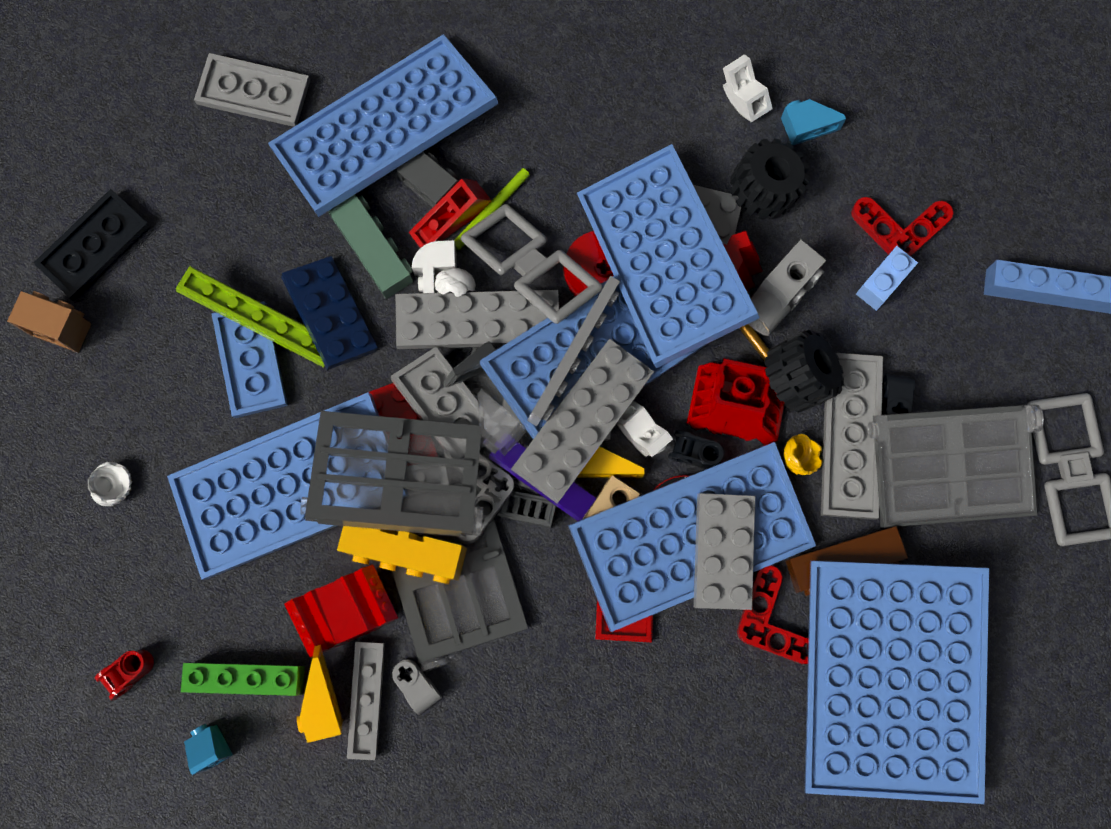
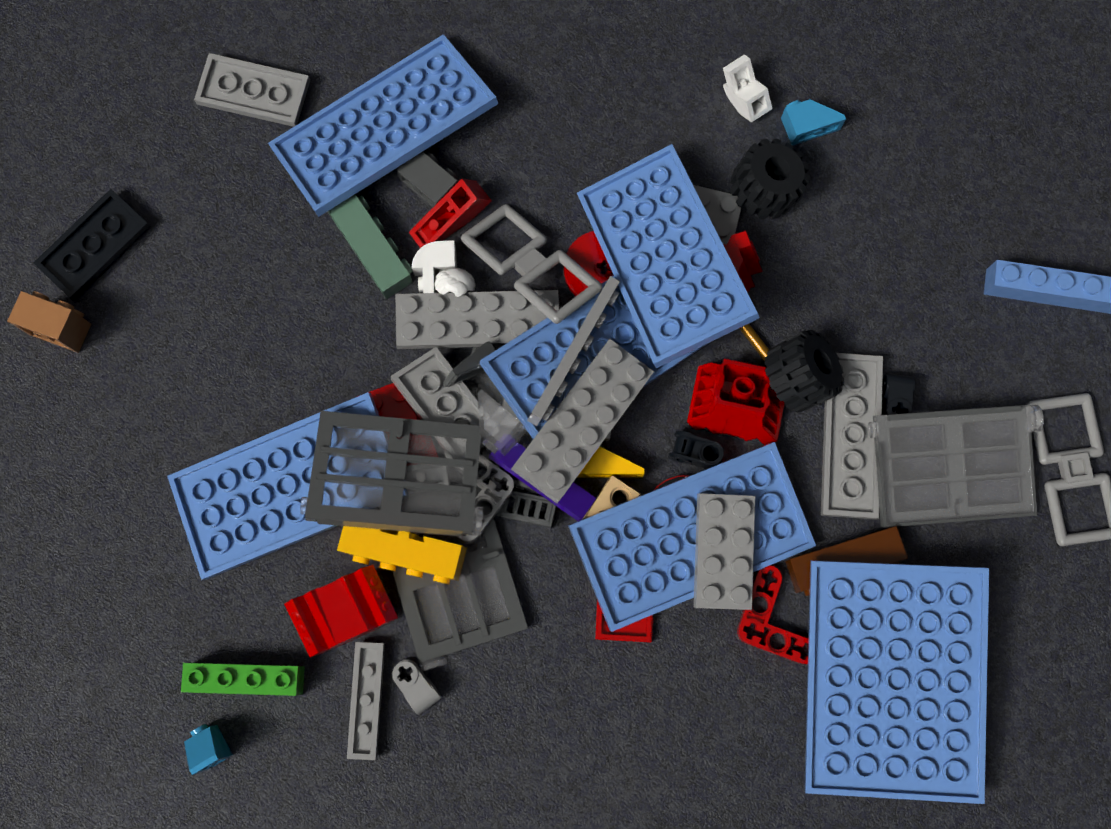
(109, 484): white hair -> none
(121, 675): red piece -> none
(248, 313): lime tile -> none
(248, 368): medium blue plate -> none
(319, 710): yellow slope -> none
(329, 312): dark blue plate -> none
(496, 203): lime bar -> none
(643, 431): white brick -> none
(786, 286): light grey brick -> none
(802, 455): yellow hair -> none
(886, 278): light blue brick -> none
(897, 234): red beam -> none

